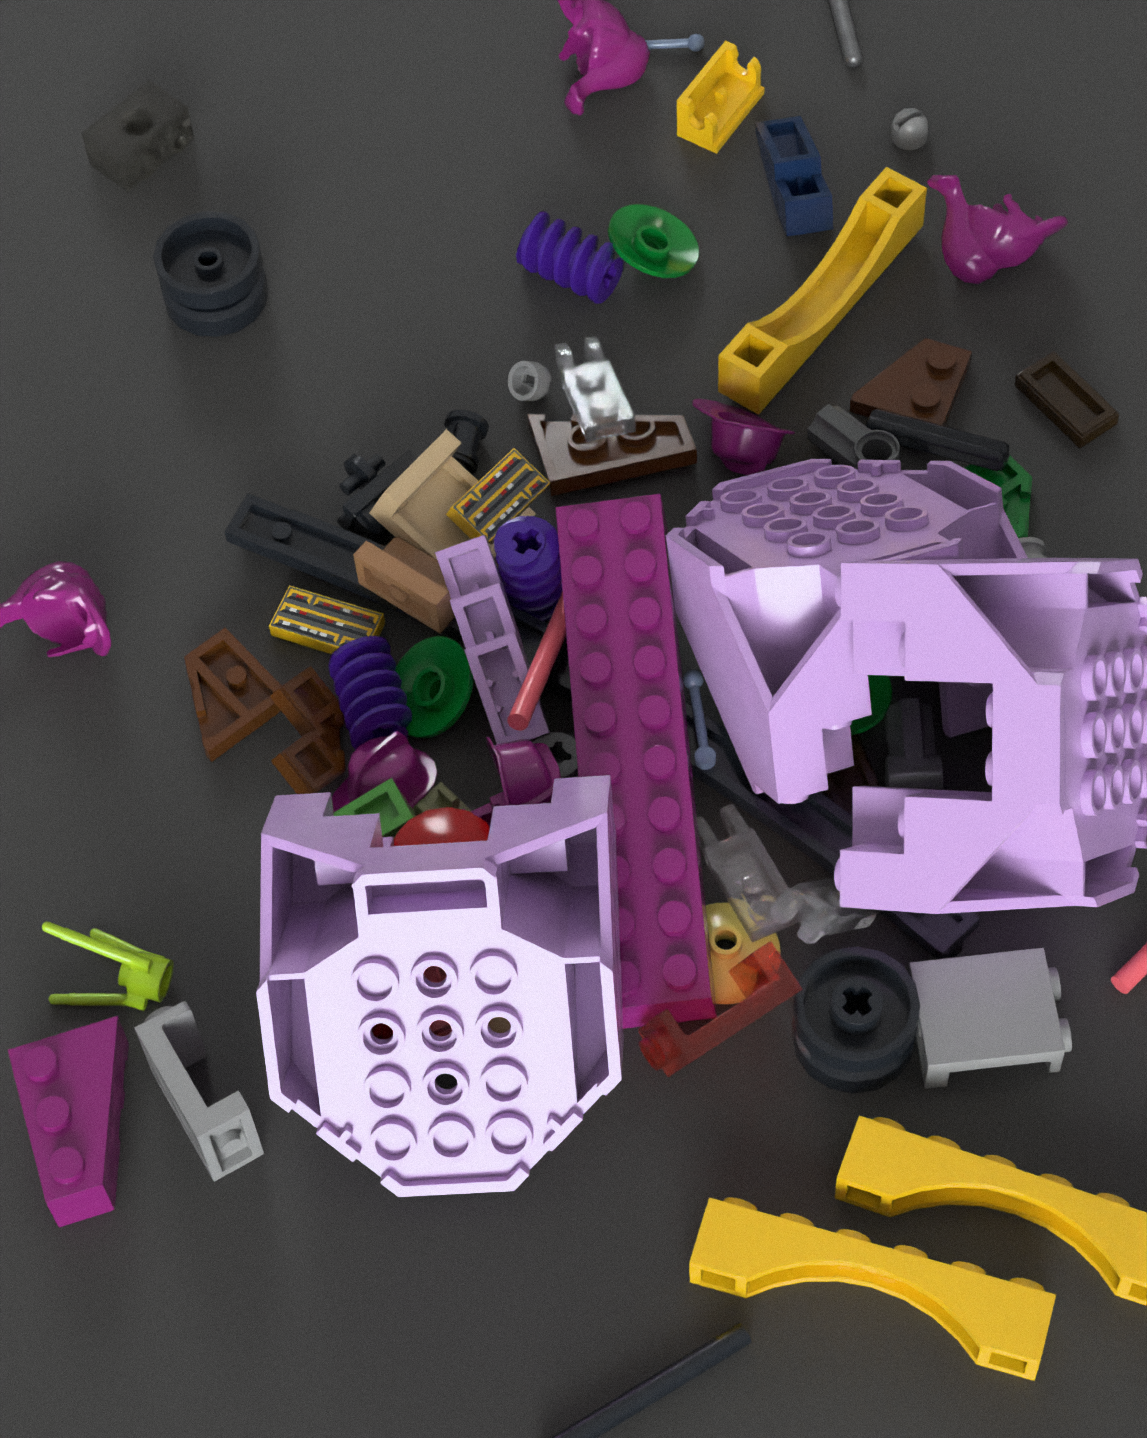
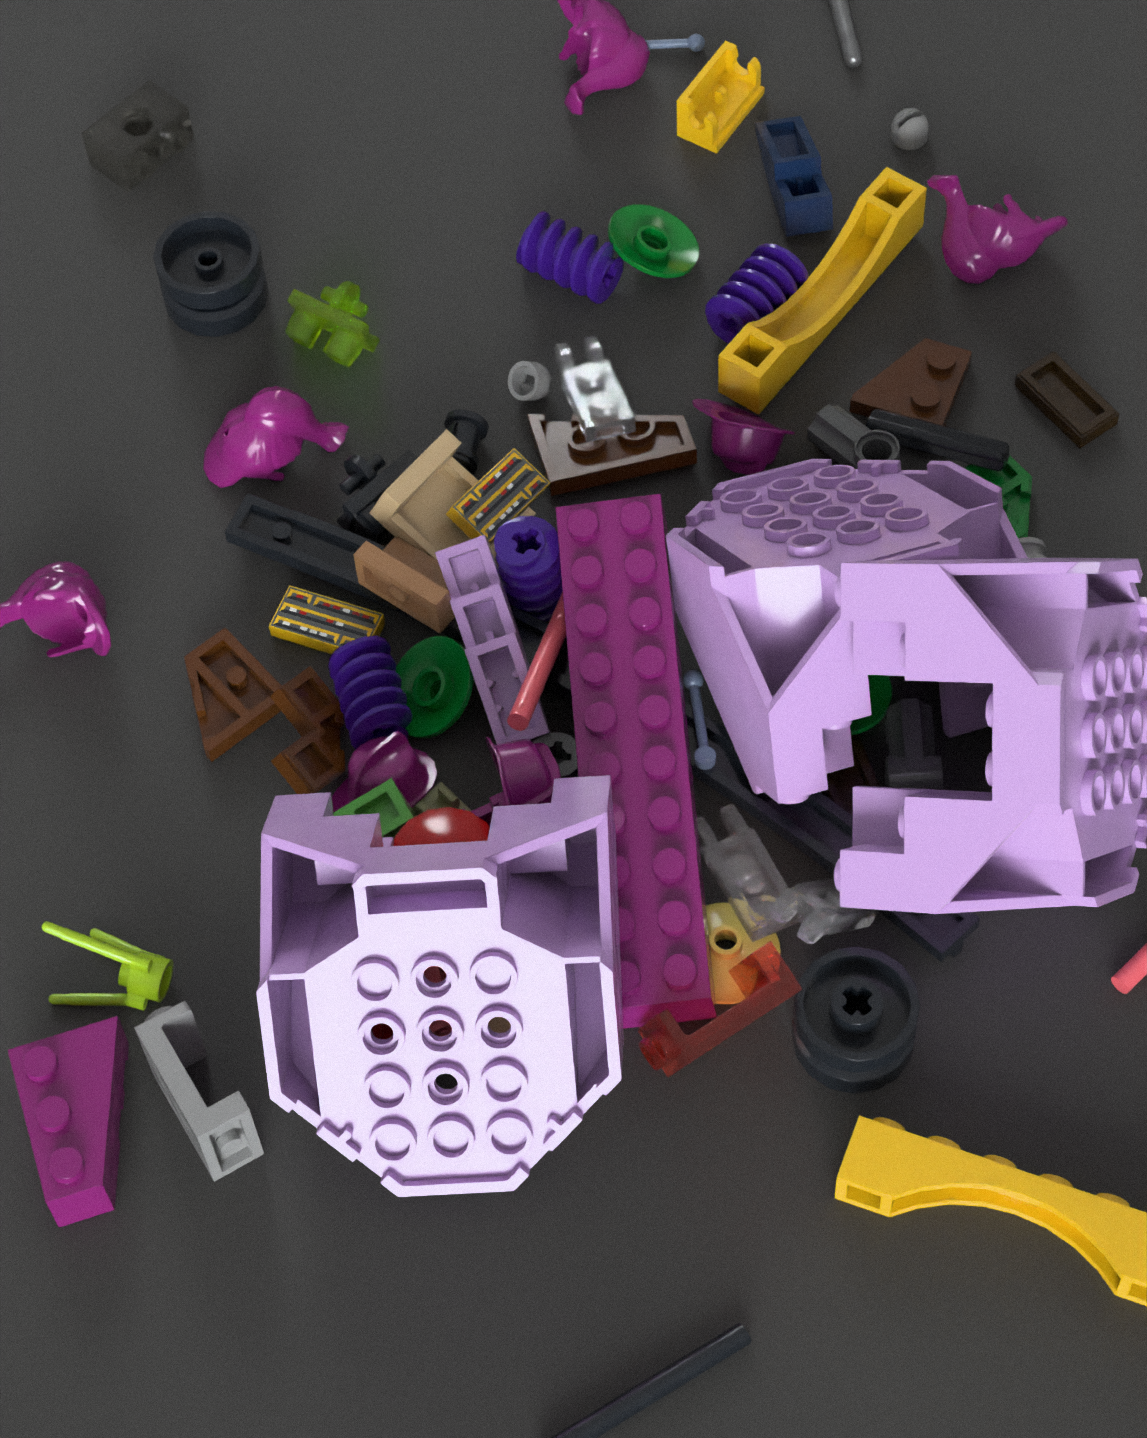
(266, 437): none -> magenta piece
(348, 333): none -> clear neon green hips
(755, 290): none -> dark purple piece
(988, 1013): light grey panel -> none
(992, 1318): yellow arch -> none

